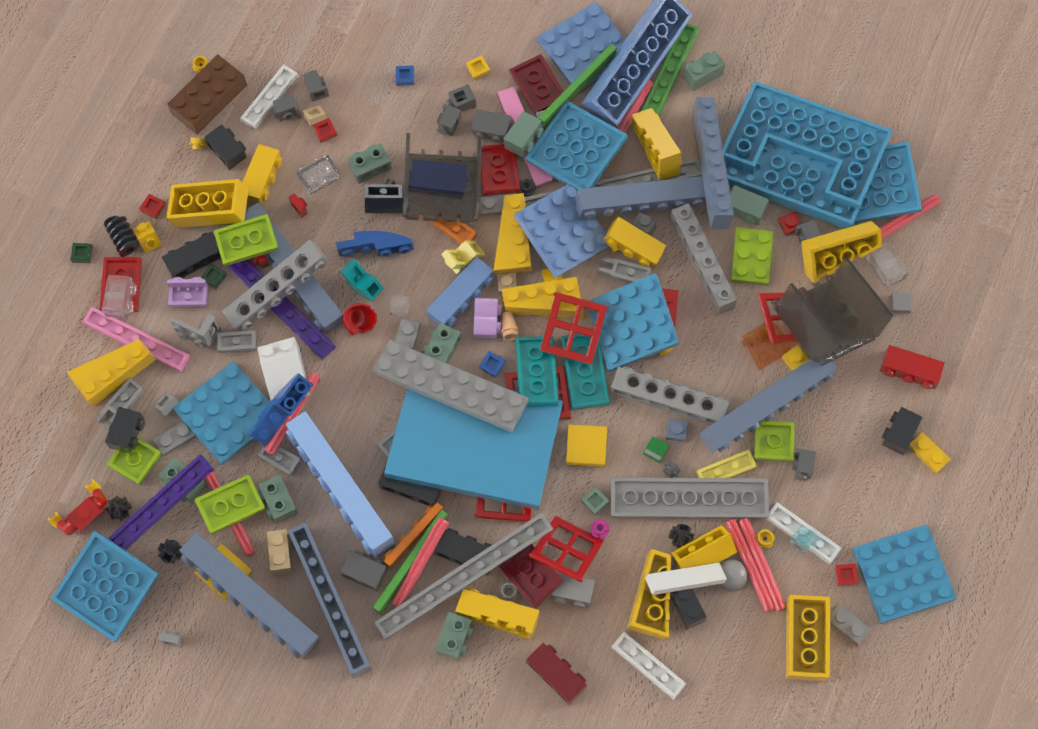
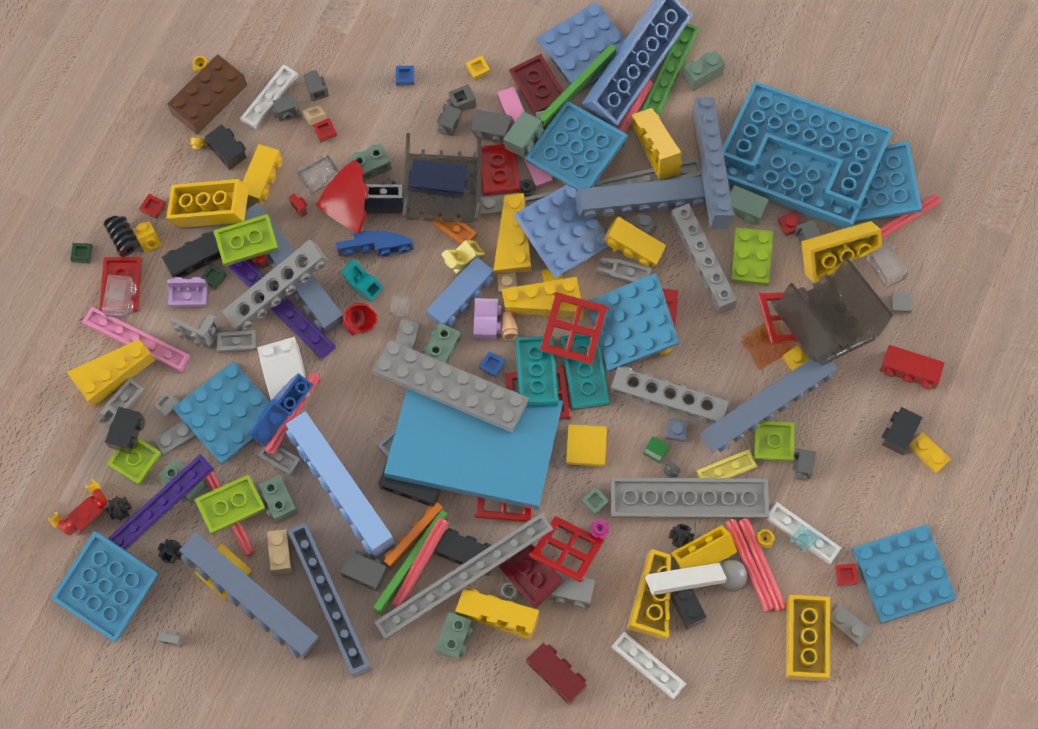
(345, 197): none -> red brick

